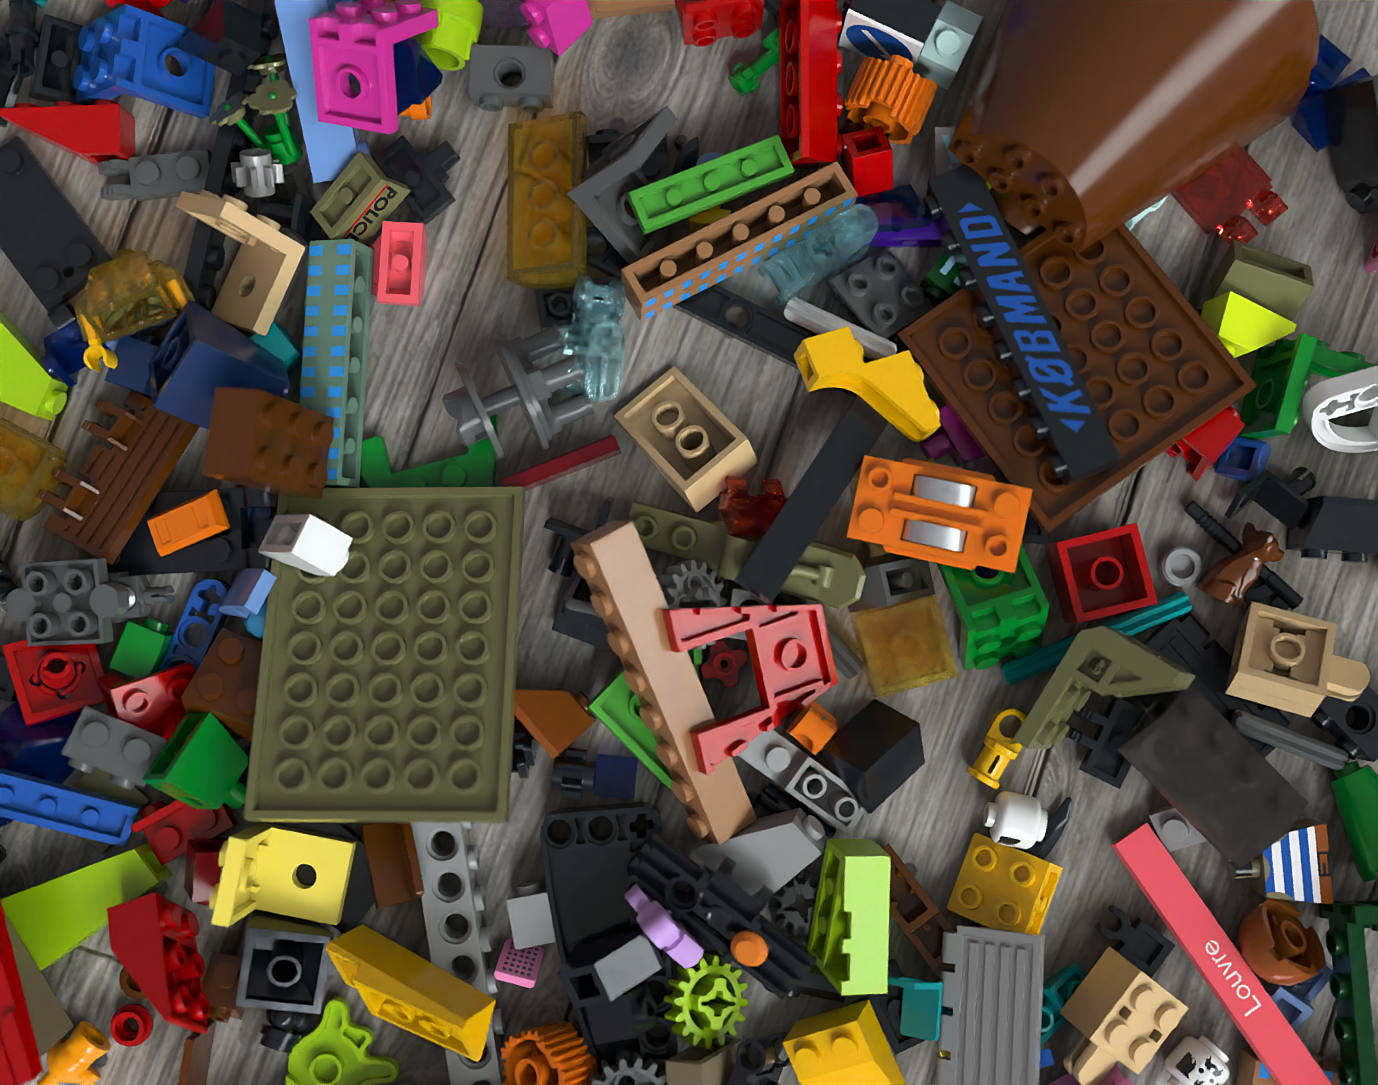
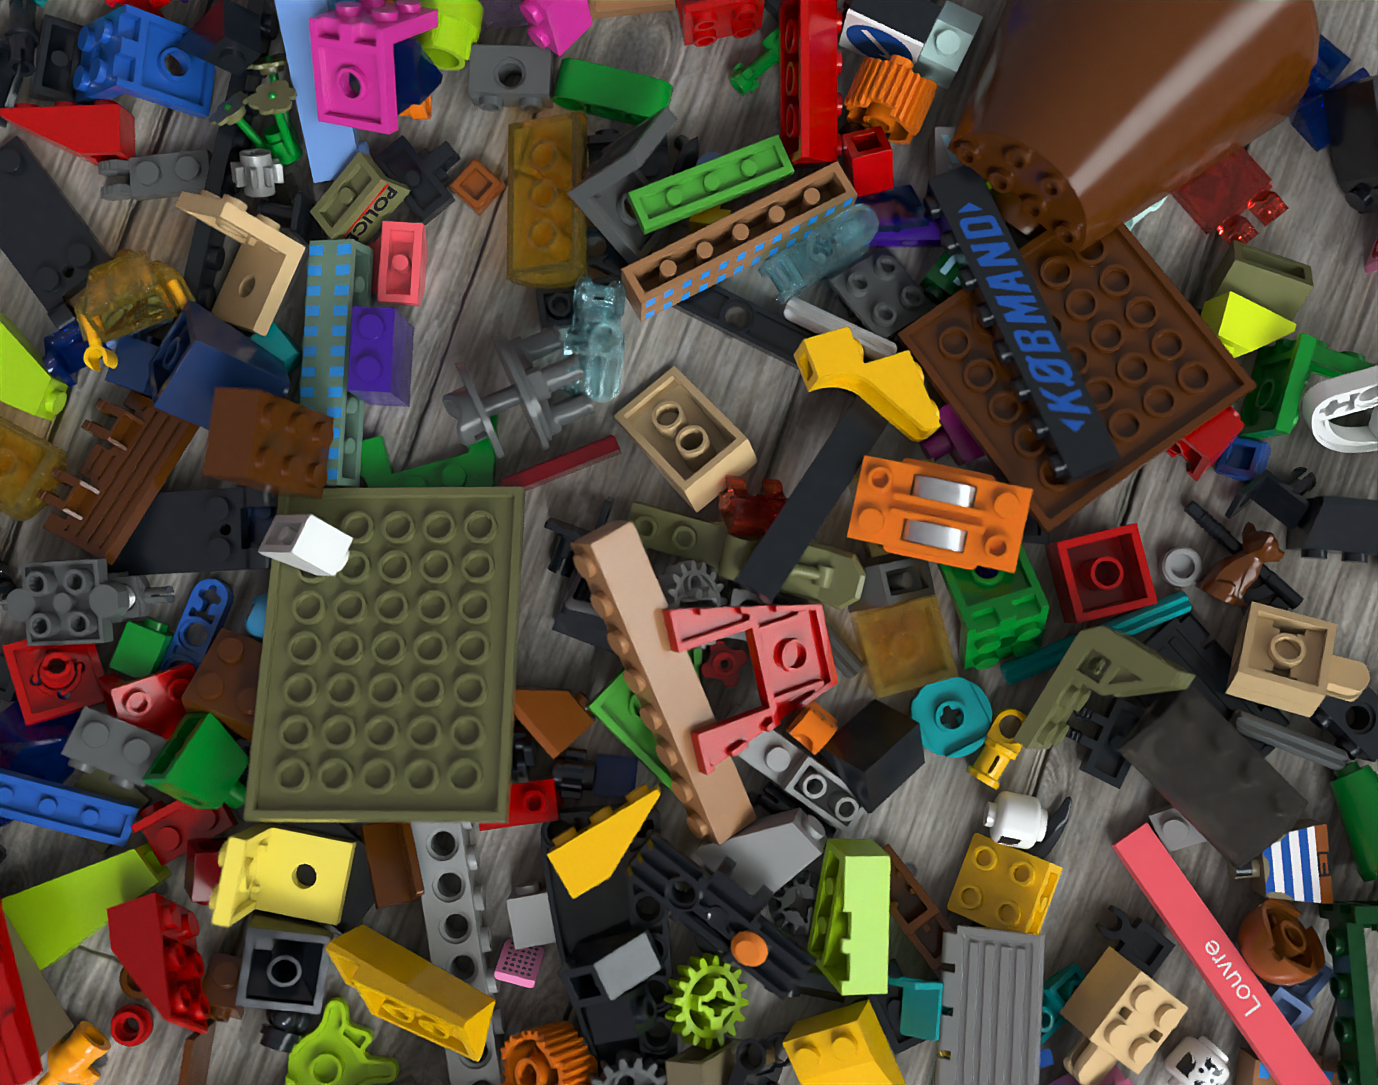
(188, 523): orange tile -> none
(247, 592): medium blue slope -> none
(380, 356): none -> dark purple brick
(477, 186): none -> dark orange tile
(531, 804): none -> red hinge
(593, 853): none -> yellow slope
(609, 92): none -> green beam
(663, 929): lavender bar -> none
(971, 723): none -> teal plate

